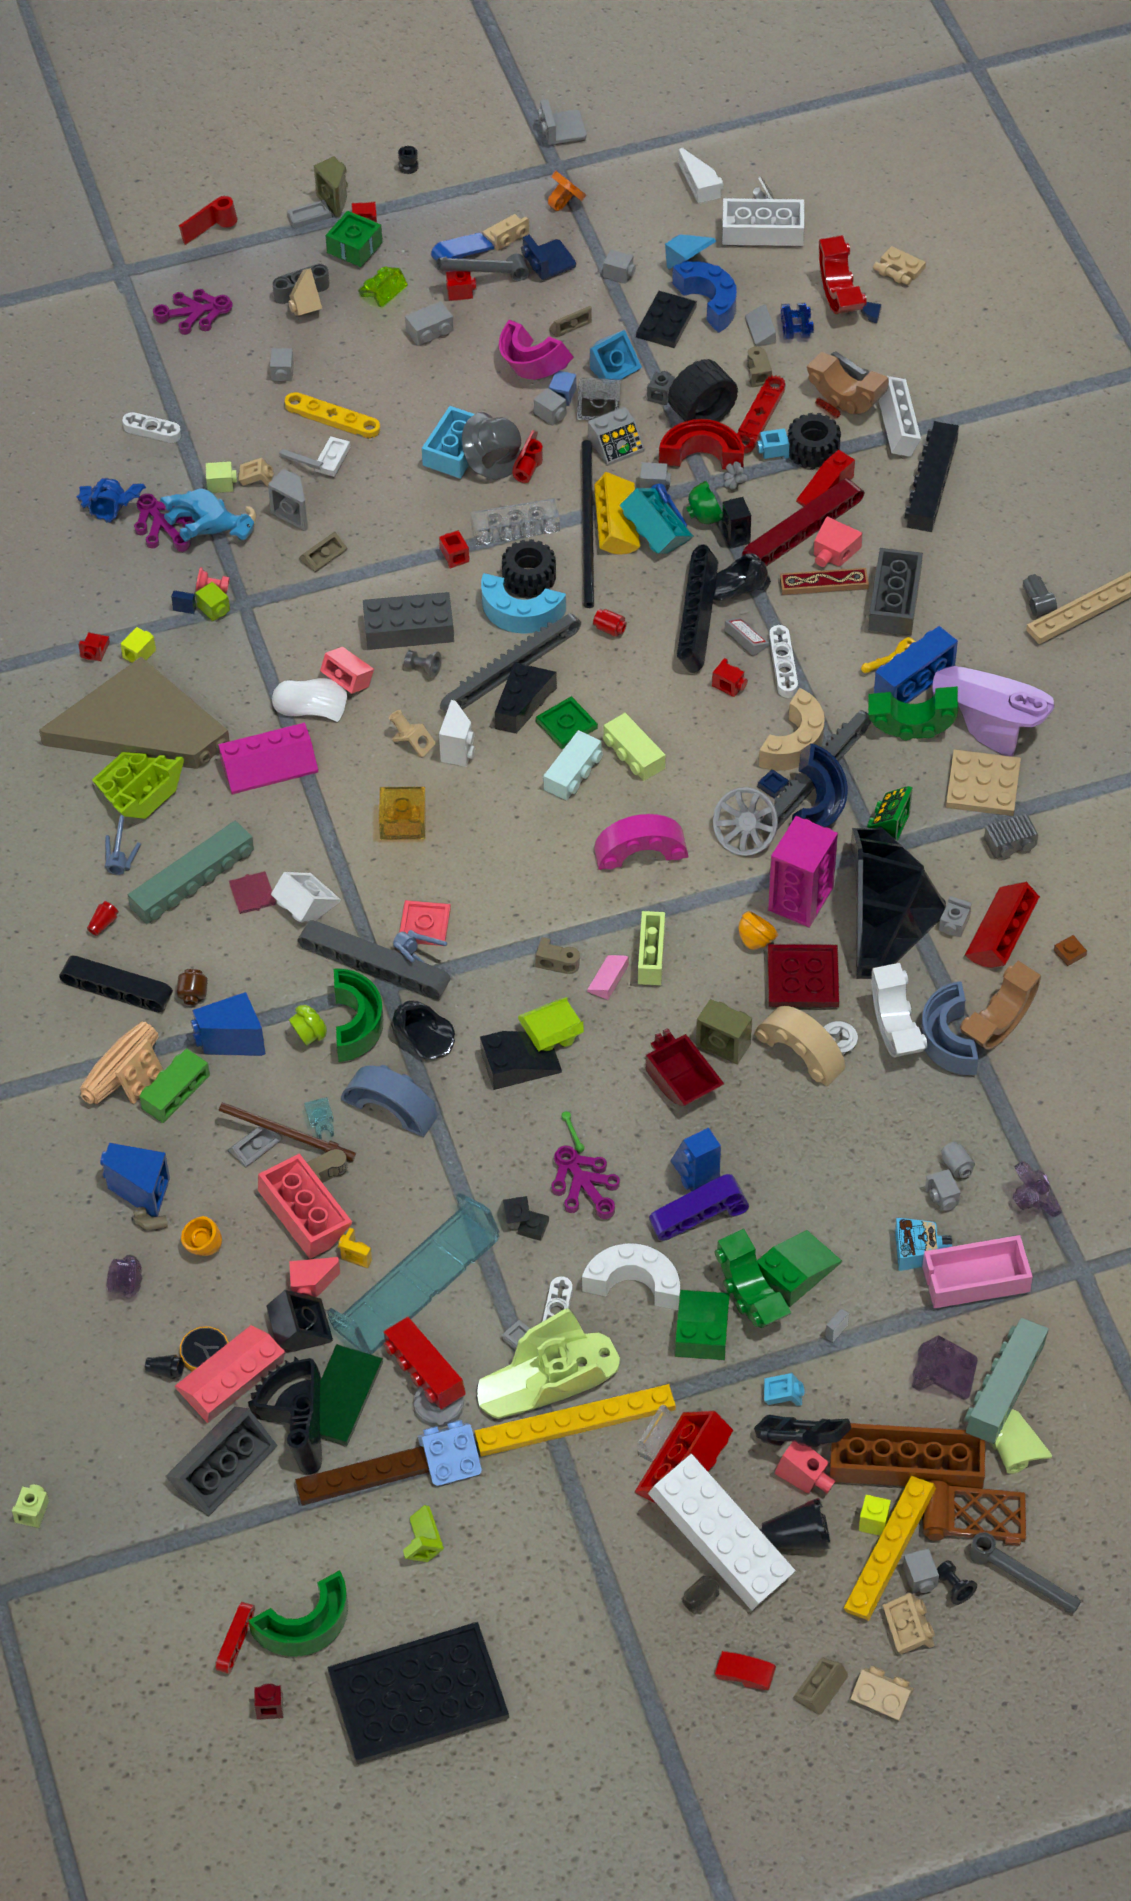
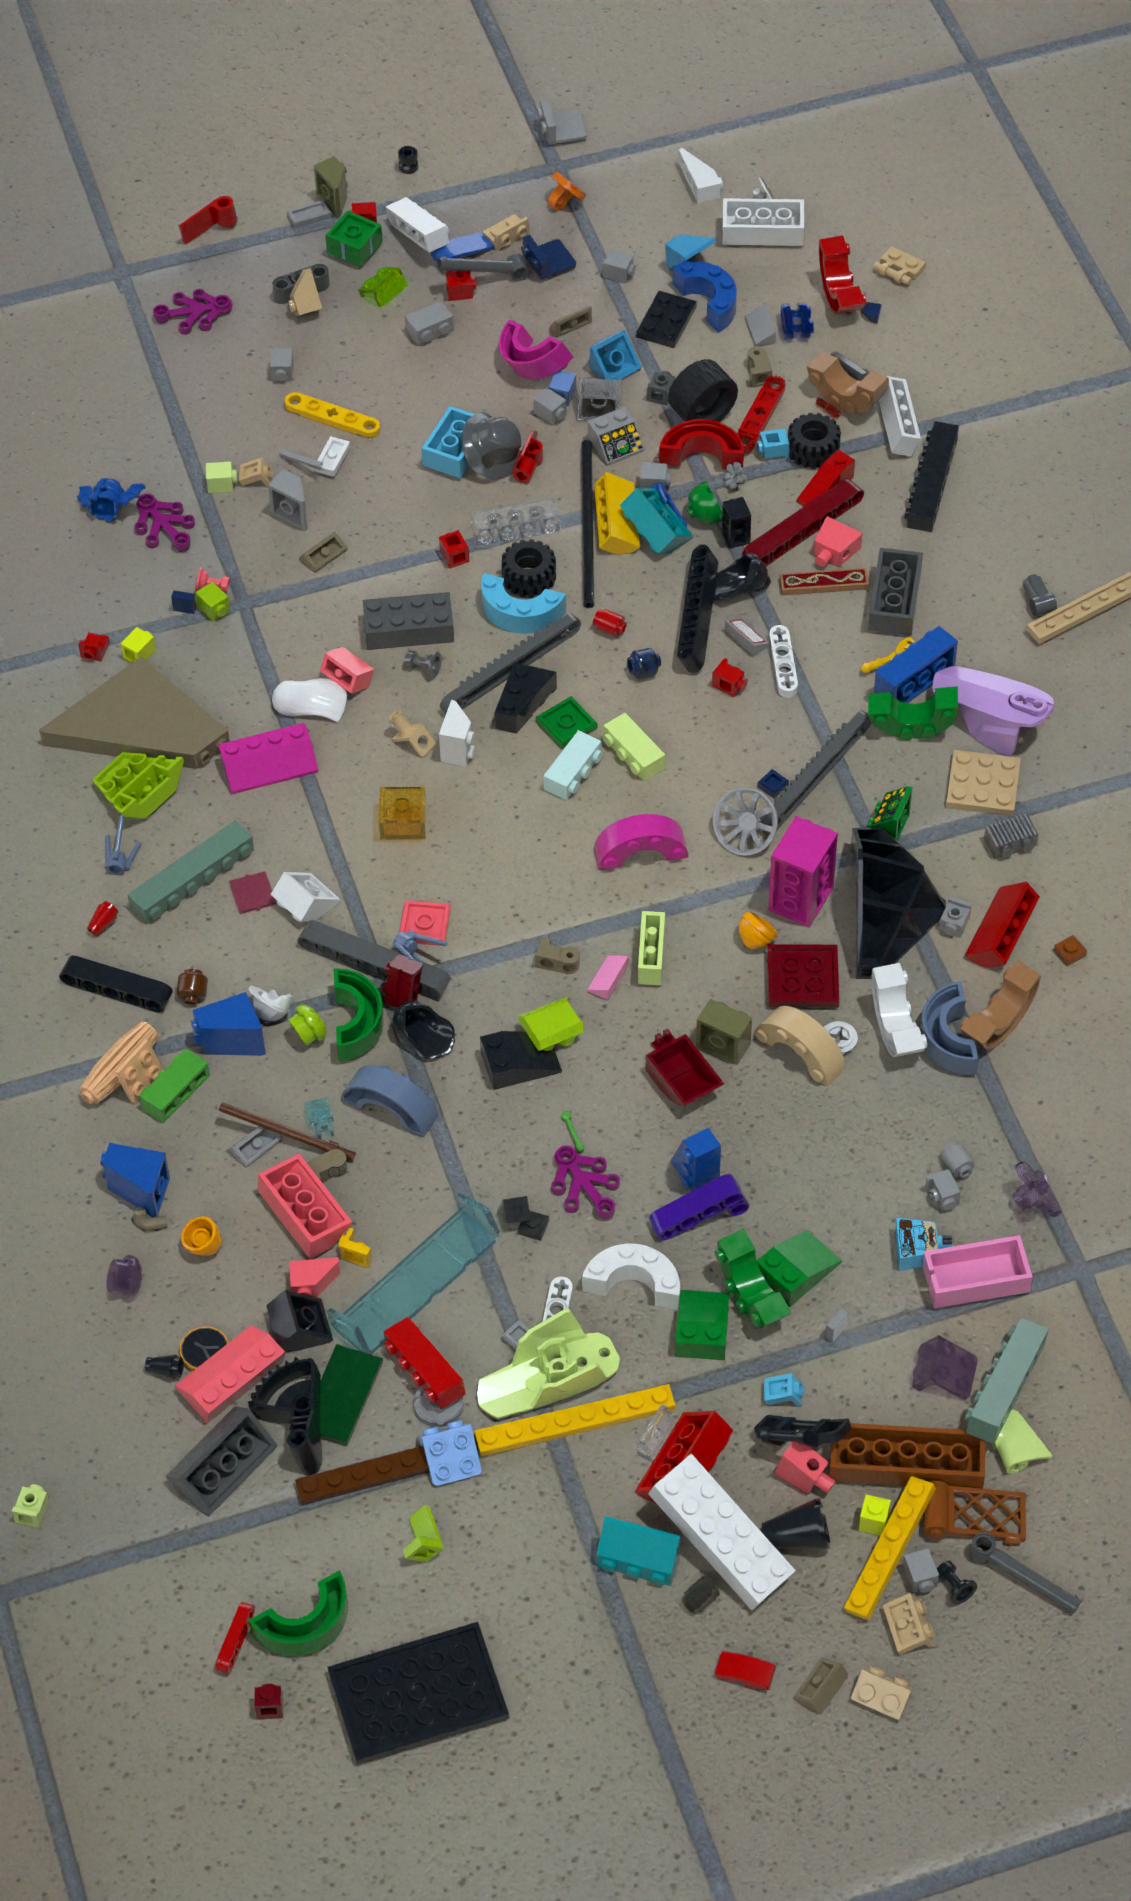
(165, 431): white beam -> none
(208, 514): dark azure animal -> none
(270, 1005): none -> white piece
(402, 980): none -> dark red brick
(418, 224): none -> white brick
(638, 1551): none -> teal slope
(643, 663): none -> dark blue head
(784, 751): tan brick -> none
(829, 784): dark blue brick -> none

